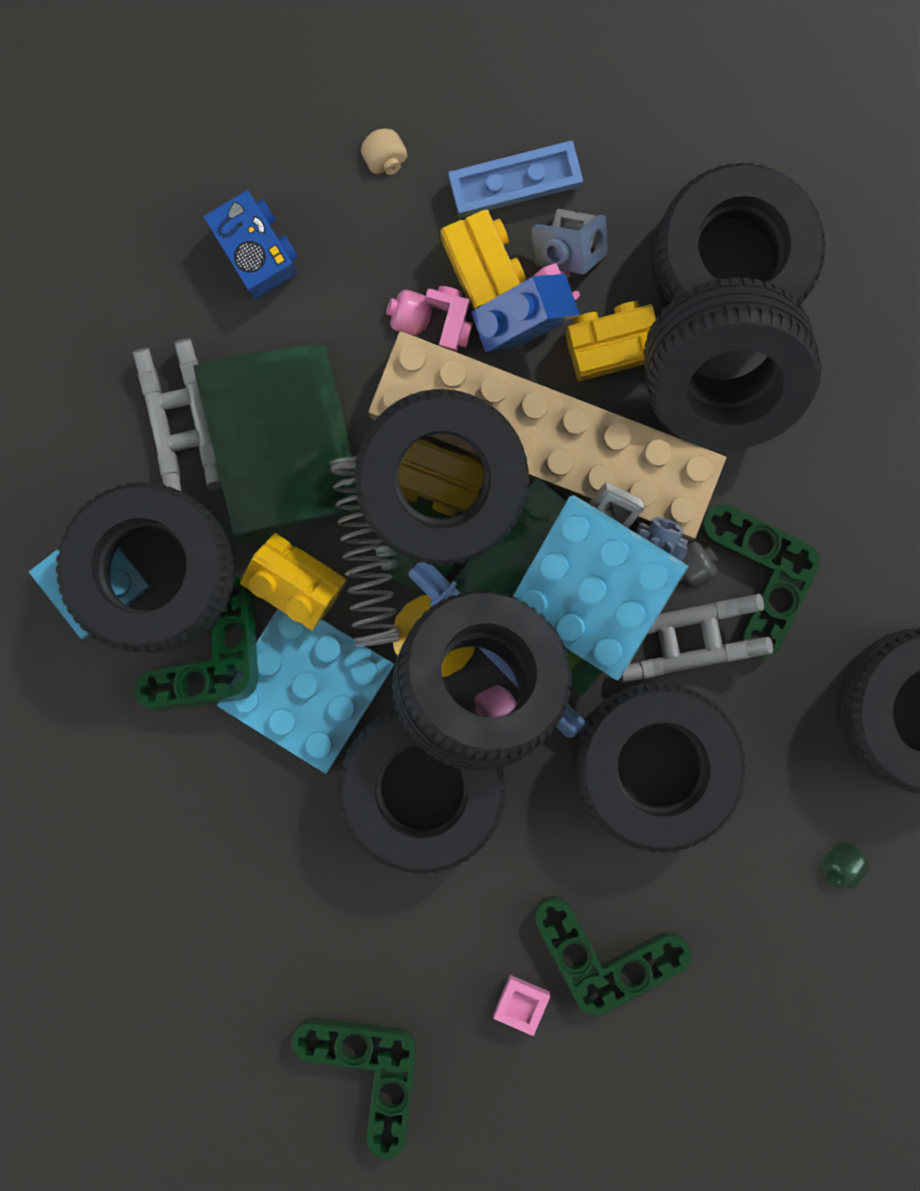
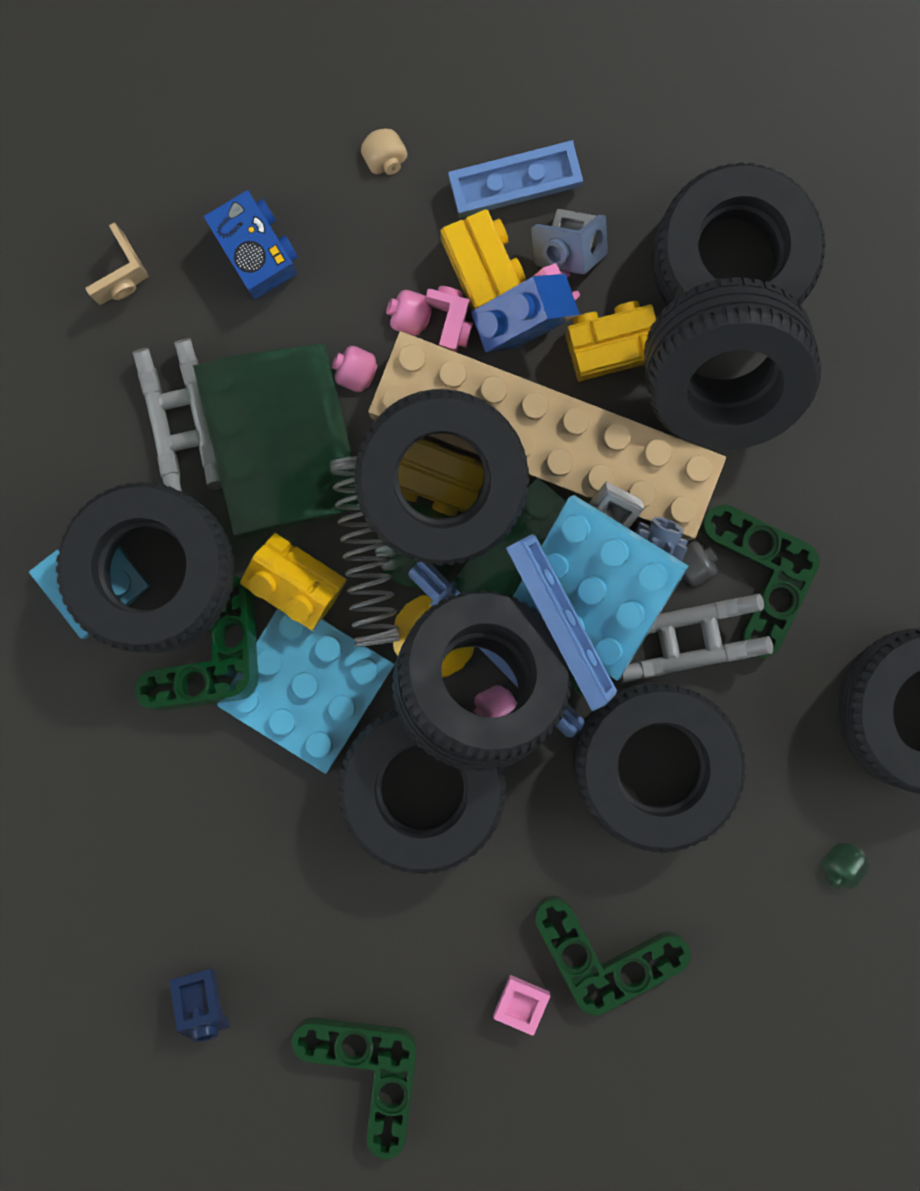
(123, 280): none -> tan bracket
(198, 1006): none -> dark blue bracket
(354, 368): none -> bright pink piece
(562, 621): none -> medium blue tile

